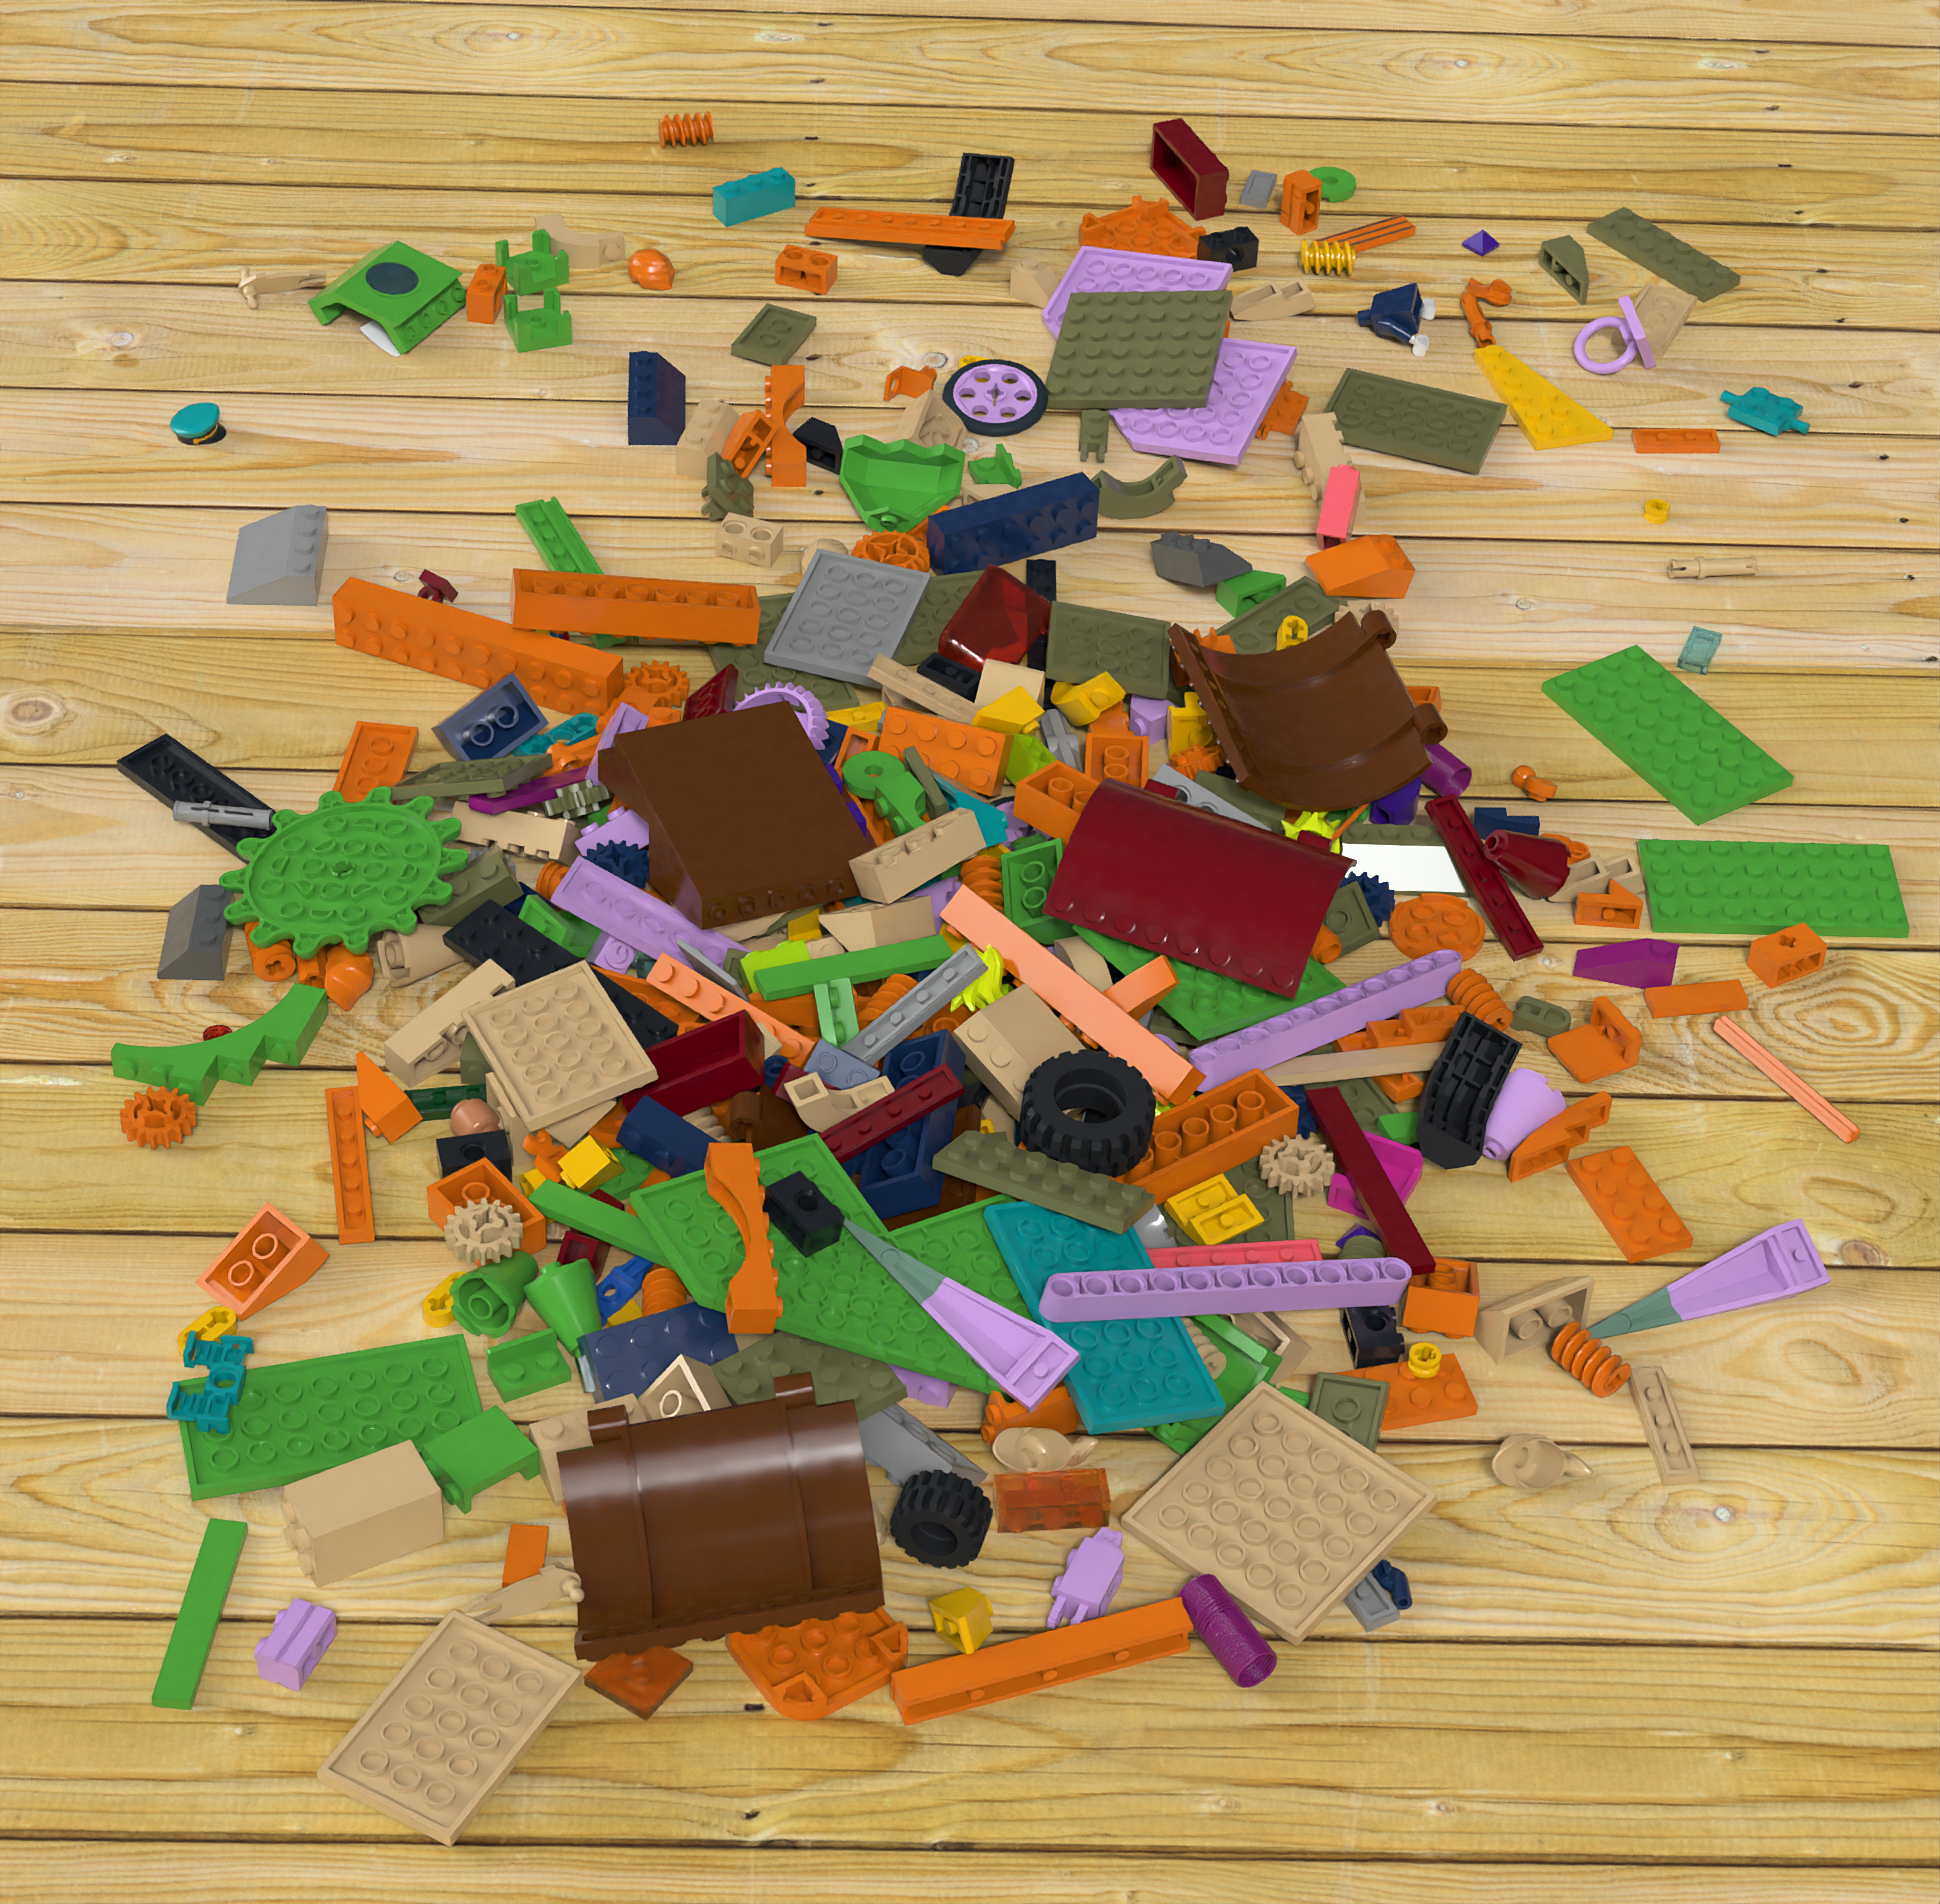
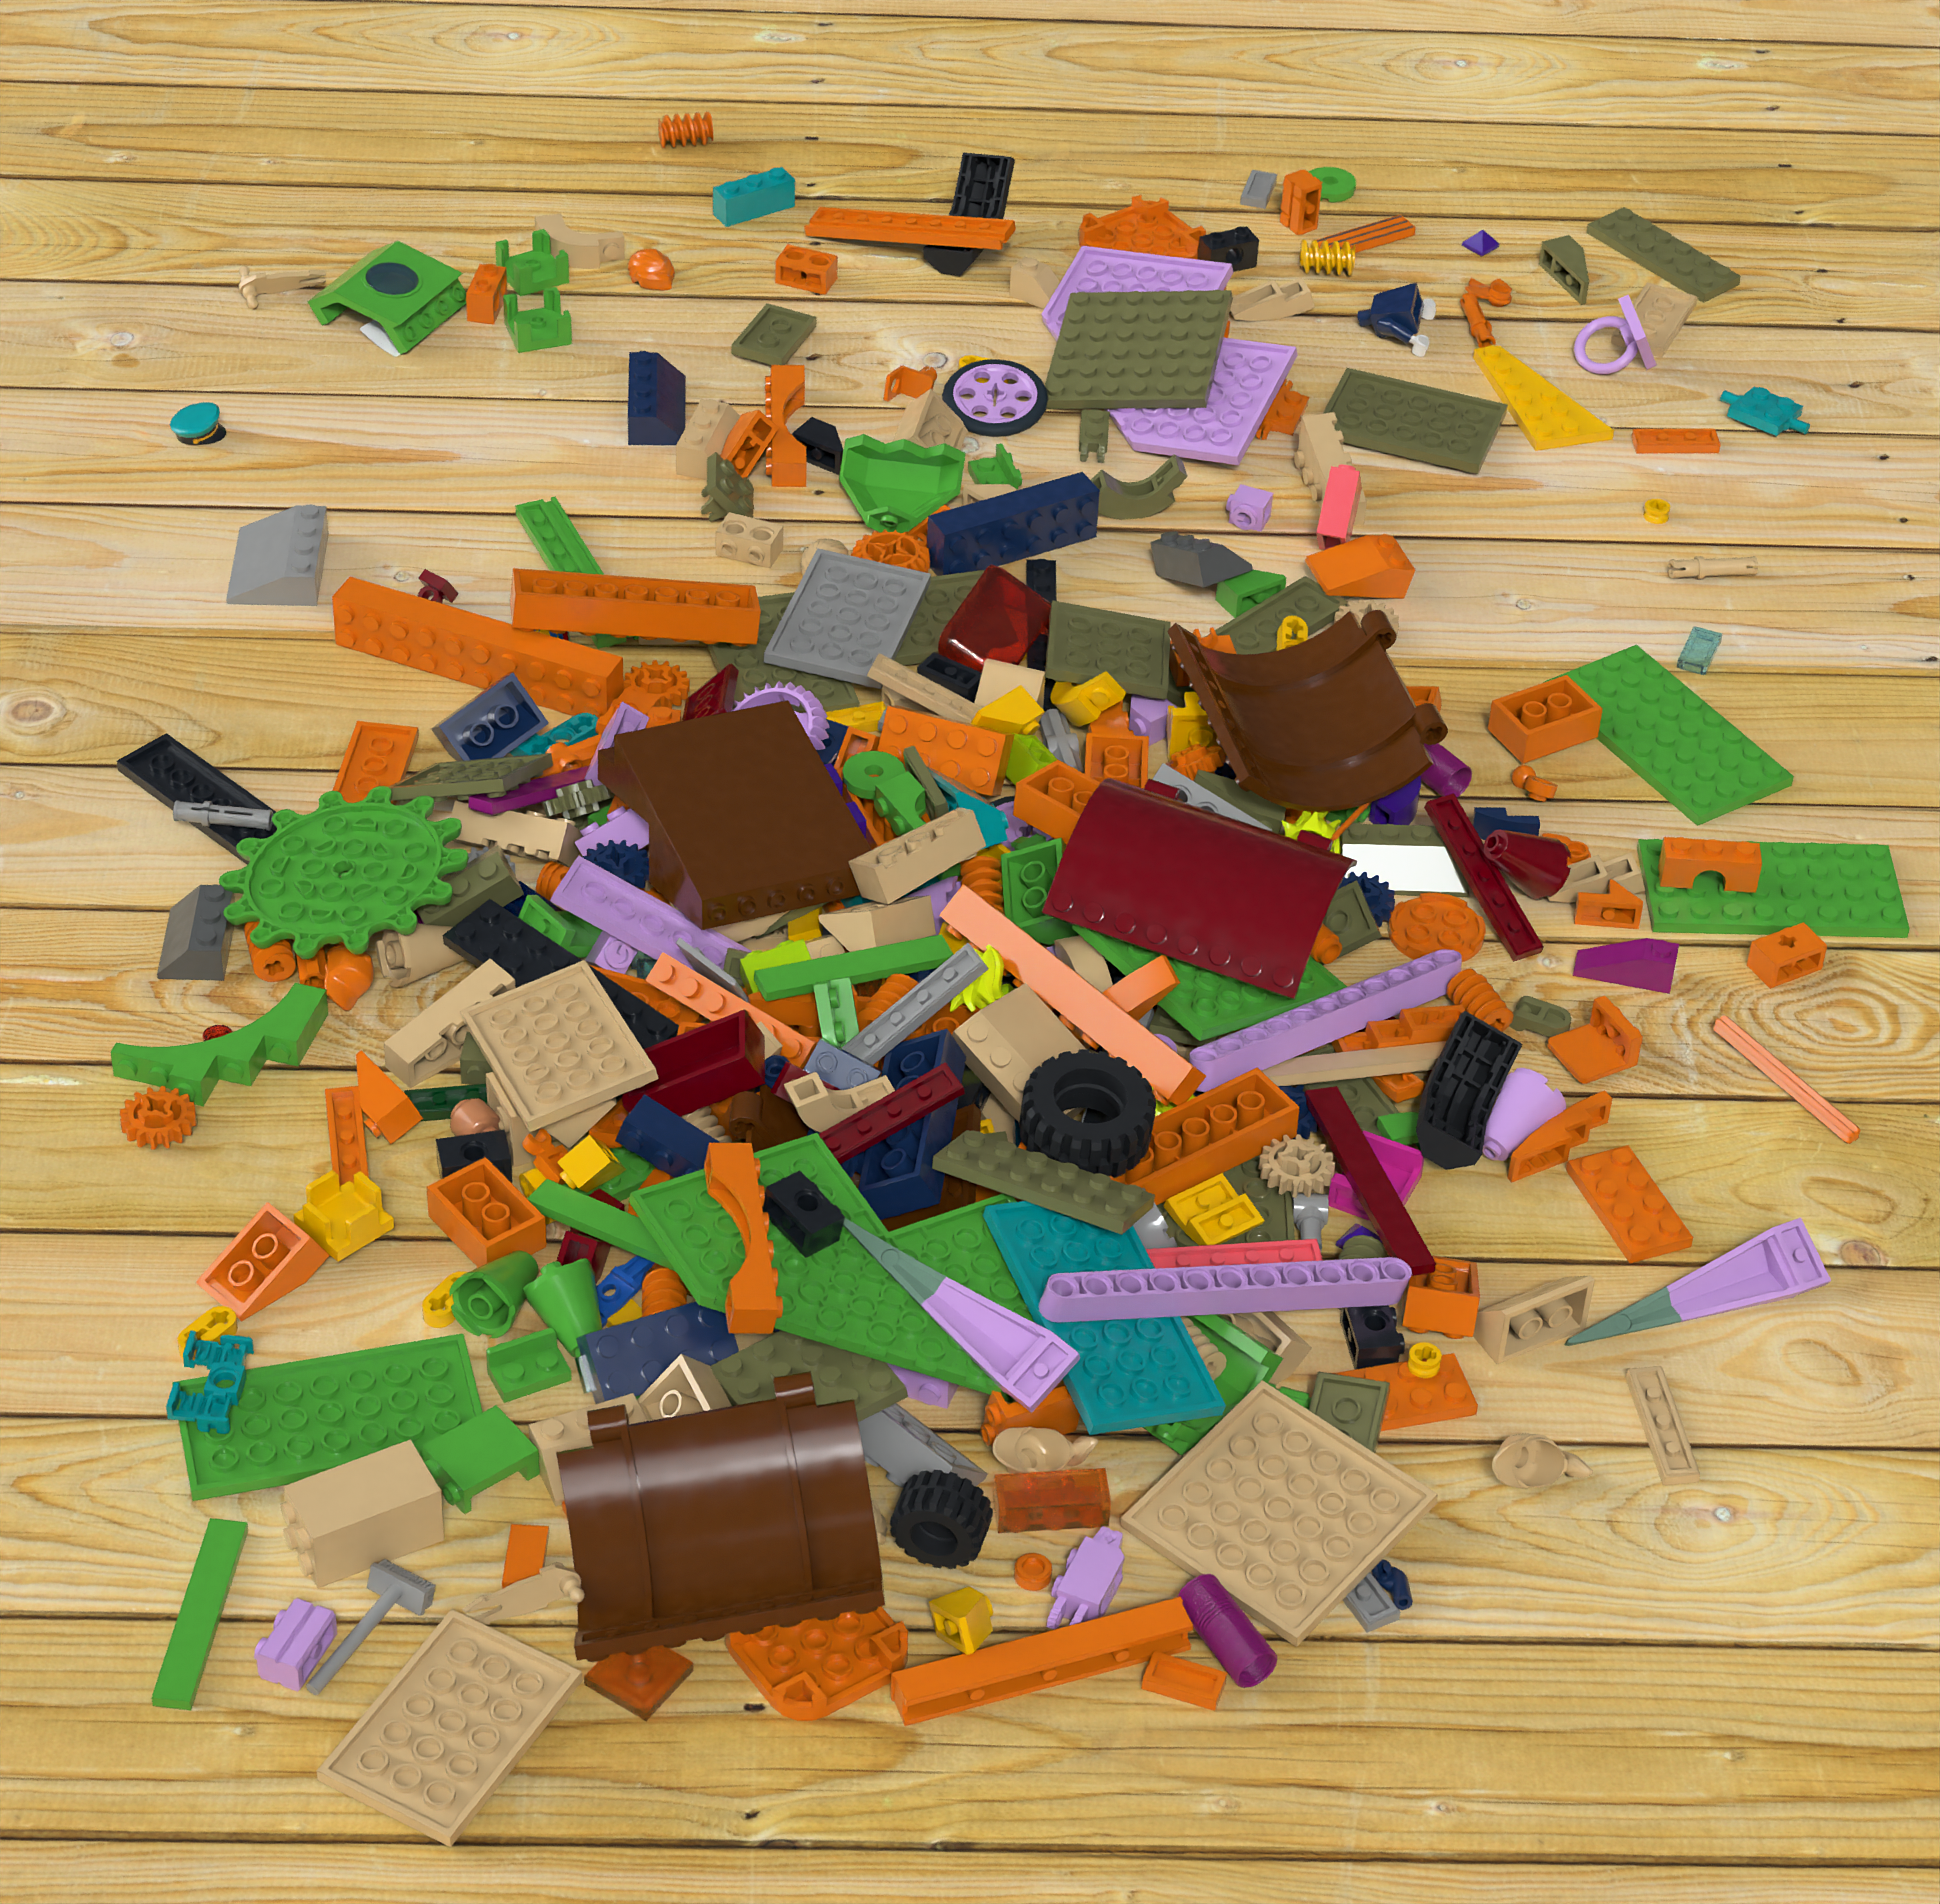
(343, 1215): none -> yellow panel
(394, 1586): none -> light grey piece
(483, 1231): tan gear -> none
(1033, 1571): none -> orange tile
(1184, 1680): none -> orange tile
(1189, 169): dark red piece -> none
(1249, 508): none -> lavender brick
(1311, 1215): none -> light grey pin
(1544, 719): none -> orange brick
(1589, 1360): orange piece -> none
(1685, 858): none -> orange arch
(1696, 998): orange tile -> none

